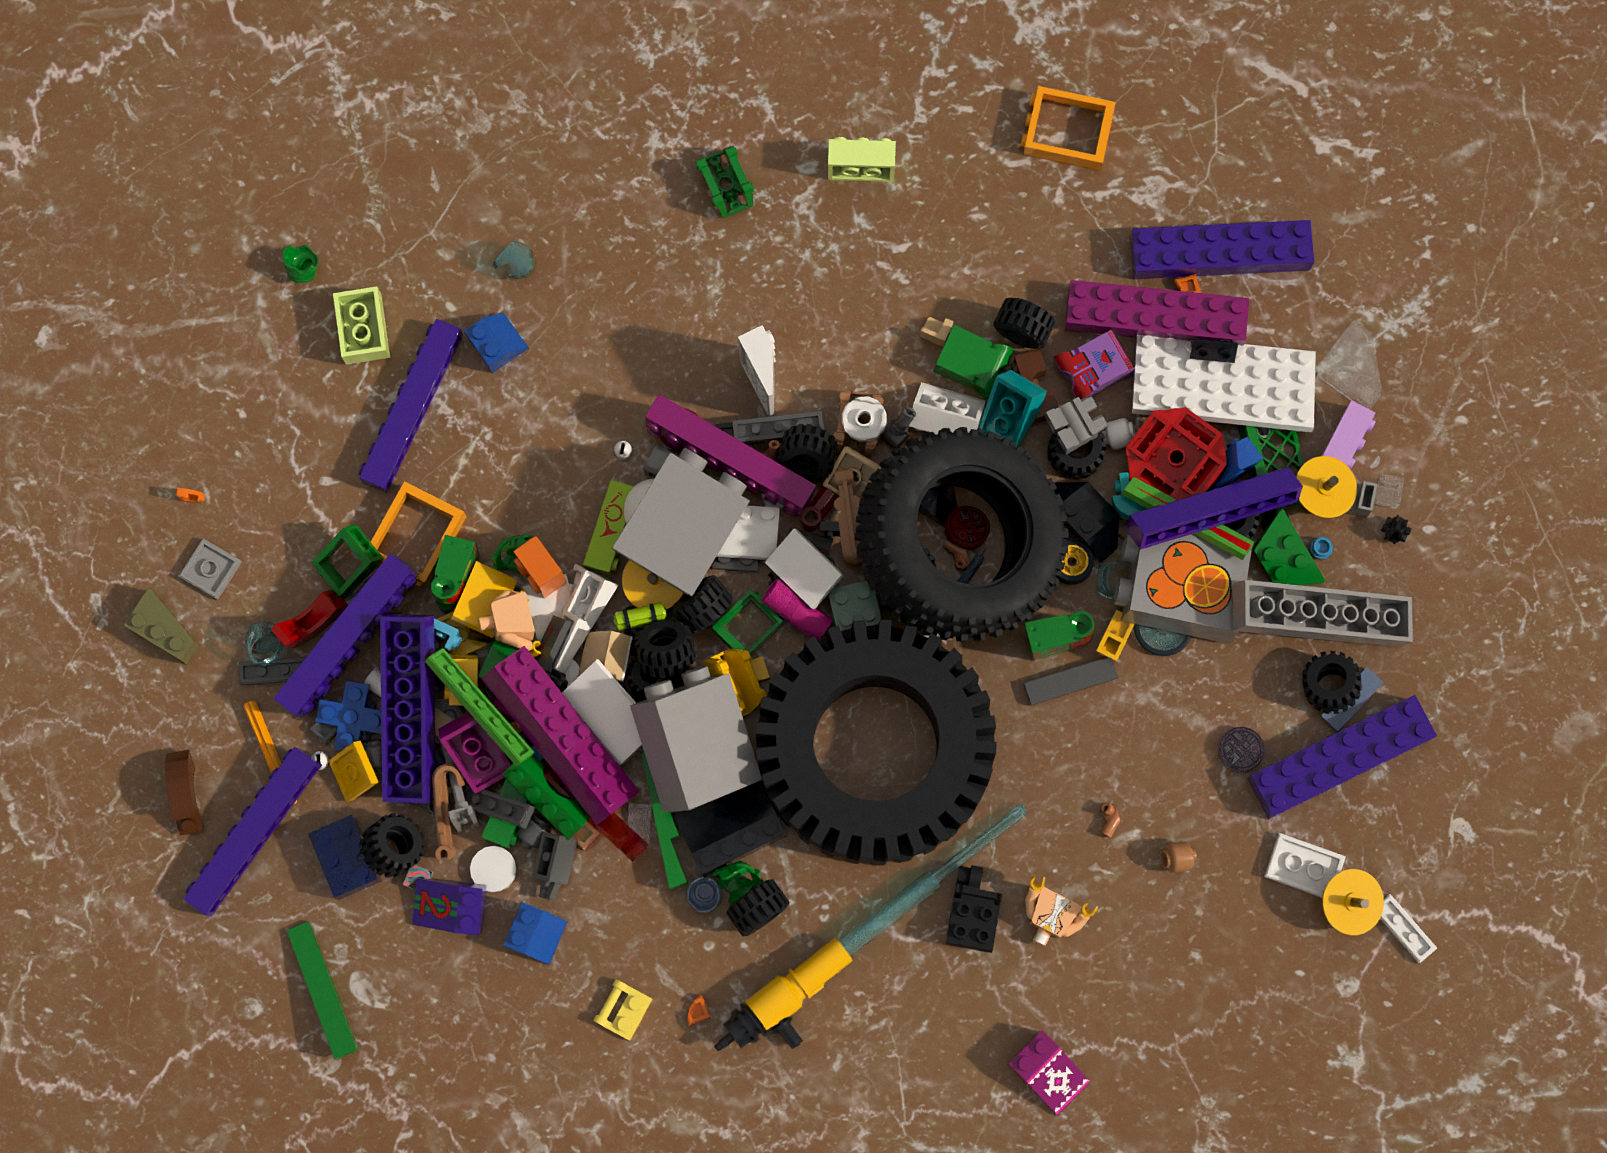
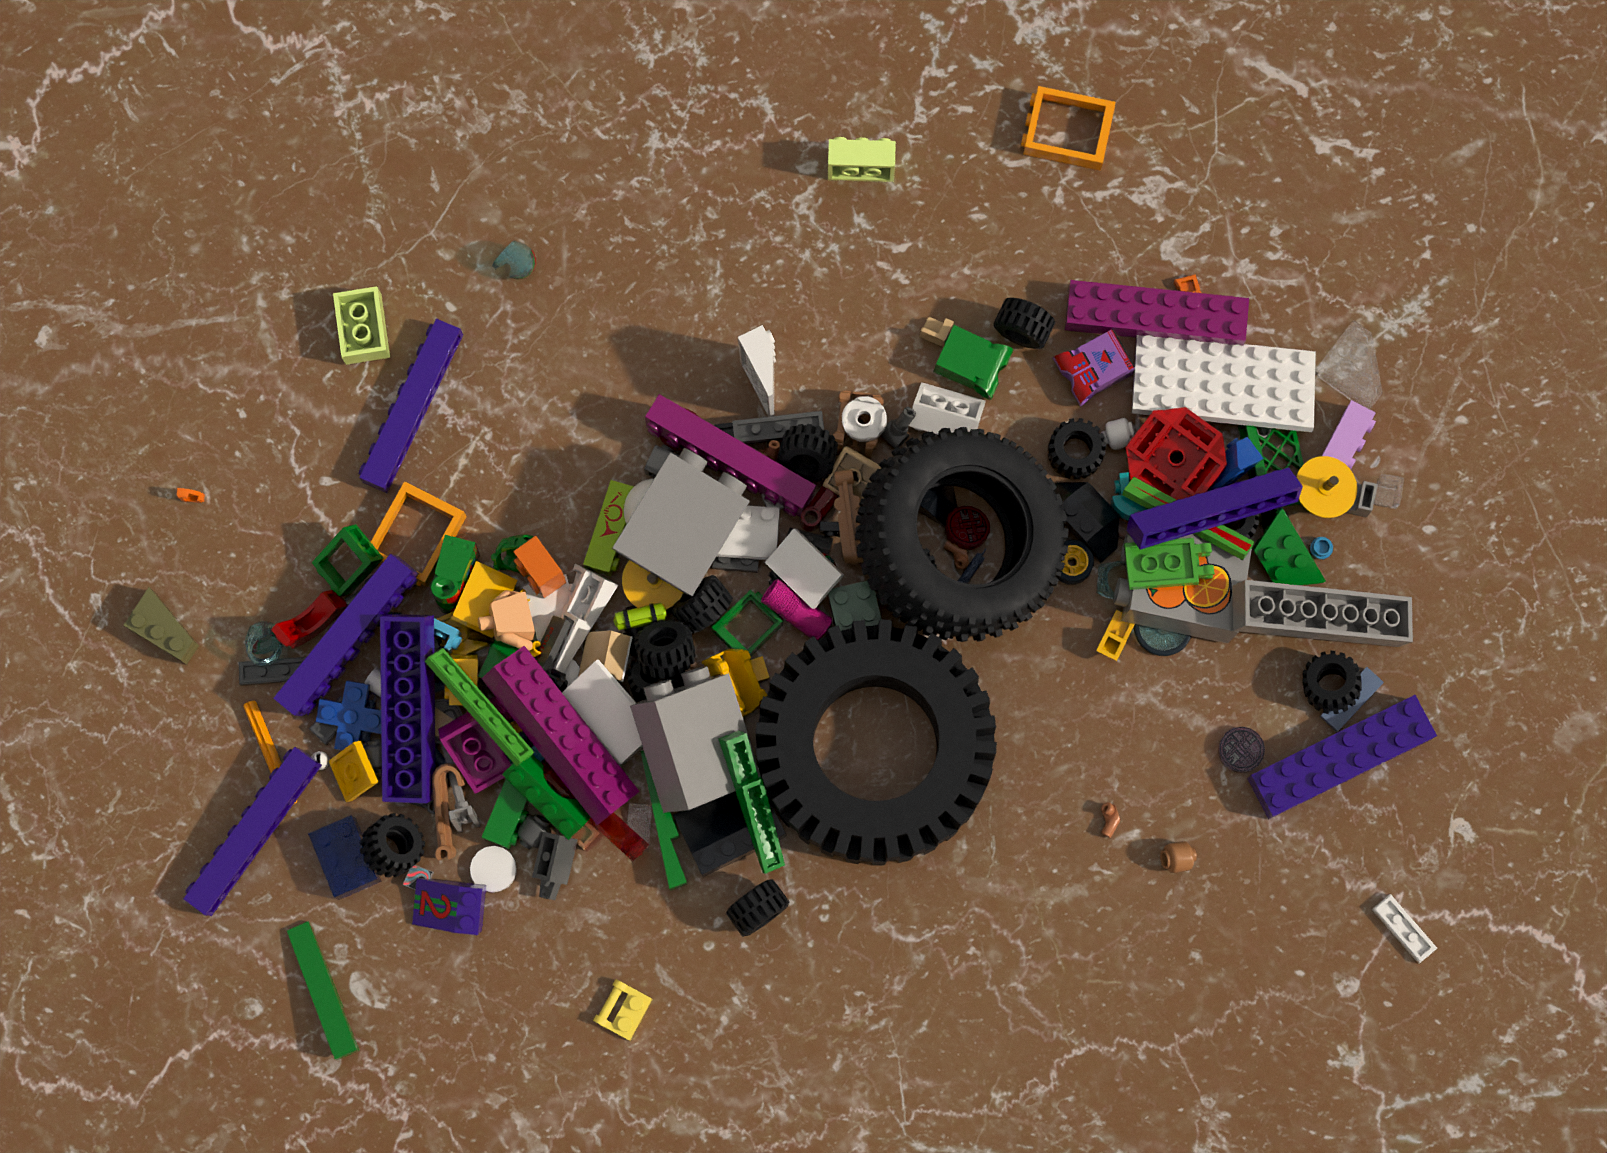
(181, 793): reddish brown arch -> none
(210, 569): light grey tile -> none
(300, 263): green hair -> none
(496, 340): blue slope -> none
(499, 806): dark grey tile -> none
(535, 933): blue slope -> none
(627, 450): white hinge -> none
(698, 1011): orange tile -> none
(704, 894): sand blue hair -> none
(734, 174): green piece -> none
(734, 880): green helmet -> none
(752, 799): none -> green slope
(784, 995): piece -> none
(973, 912): black plate -> none
(1012, 406): teal slope -> none
(1032, 366): reddish brown arch -> none
(1049, 1072): magenta slope -> none
(1054, 913): light nougat torso -> none
(1059, 633): green piece -> none
(1070, 680): dark grey tile -> none
(1074, 424): light grey hips -> none
(1167, 564): none -> bright green tile
(1213, 350): black hinge -> none
(1221, 249): dark purple brick -> none
(1302, 865): white tile -> none
(1353, 902): yellow piece -> none
(1396, 529): black gear -> none

